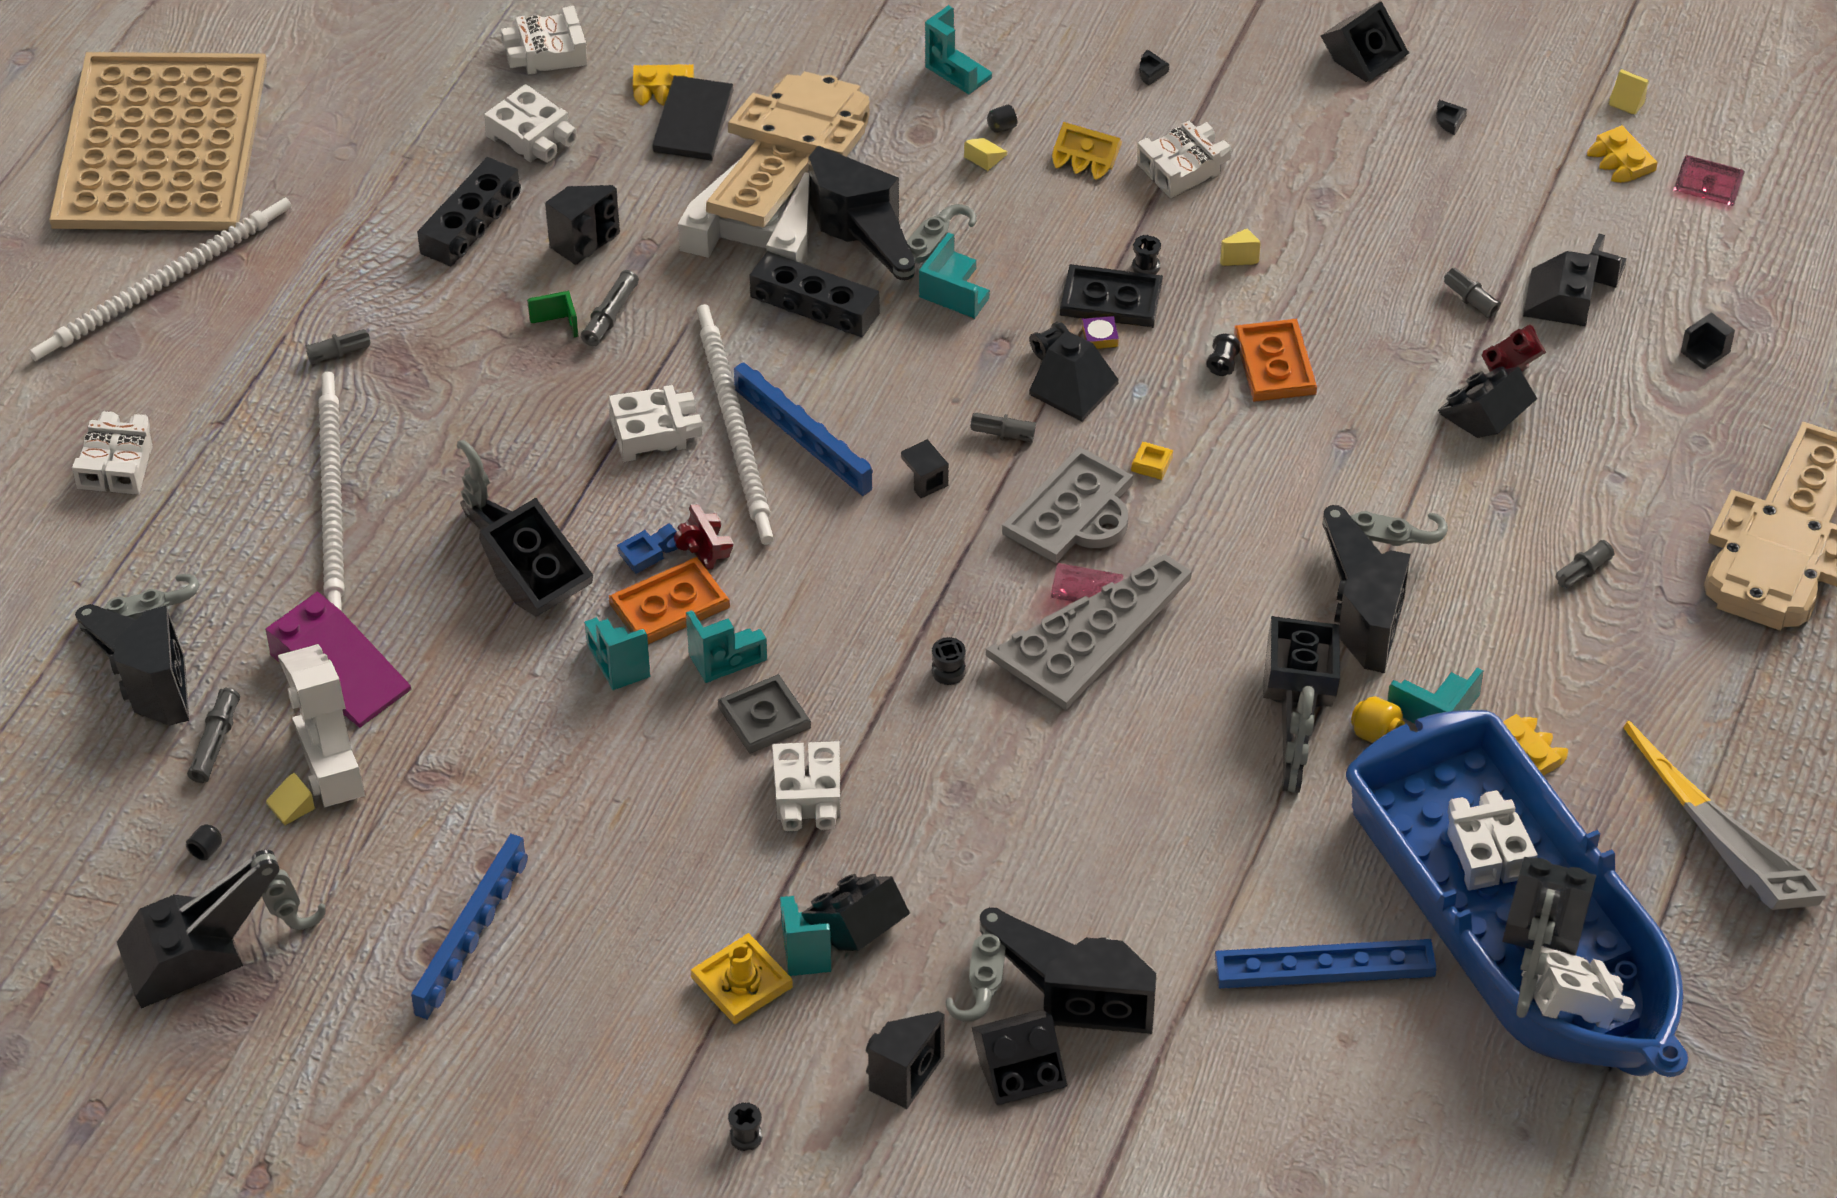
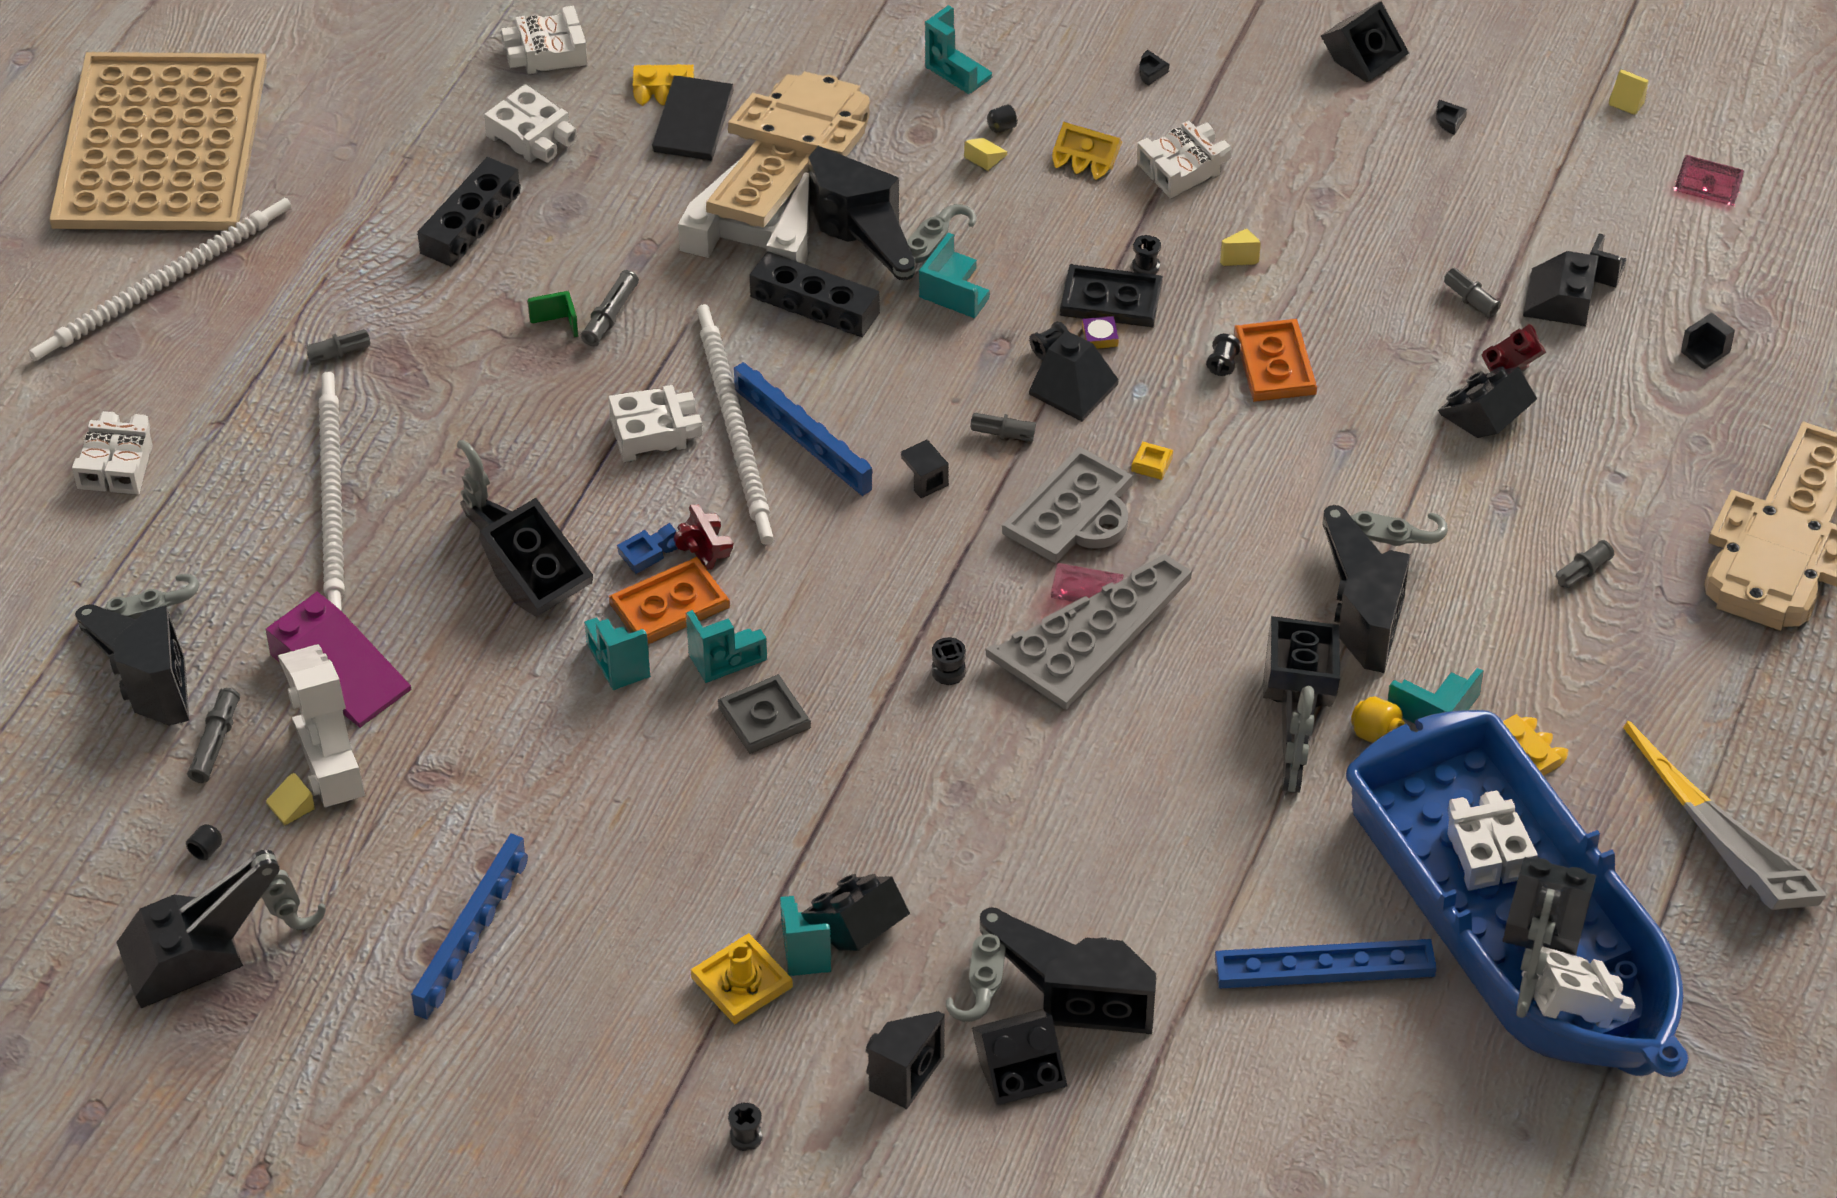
(582, 220): black slope -> none
(811, 795): white hips -> none
(1622, 153): yellow plate -> none

